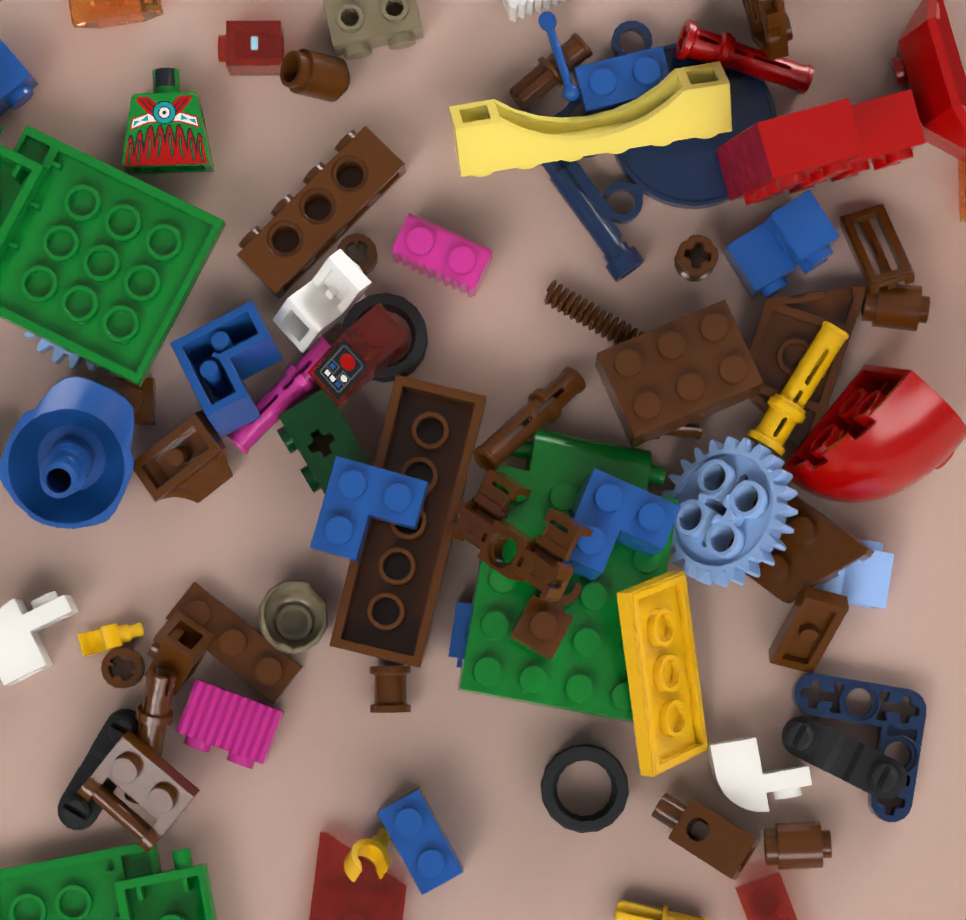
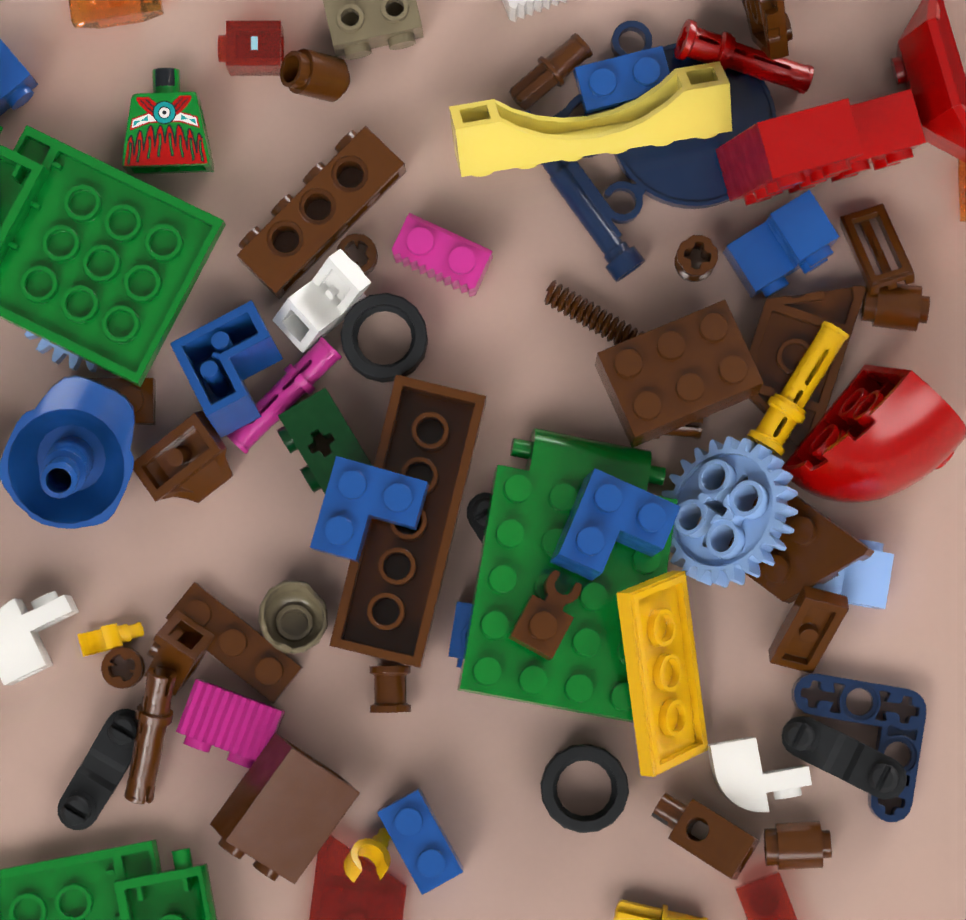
(147, 781): plate -> none
(283, 810): none -> reddish brown brick
(359, 354): clear red slope -> none
(534, 560): reddish brown piece -> none
(548, 22): blue hinge -> none
(562, 388): reddish brown pin -> none

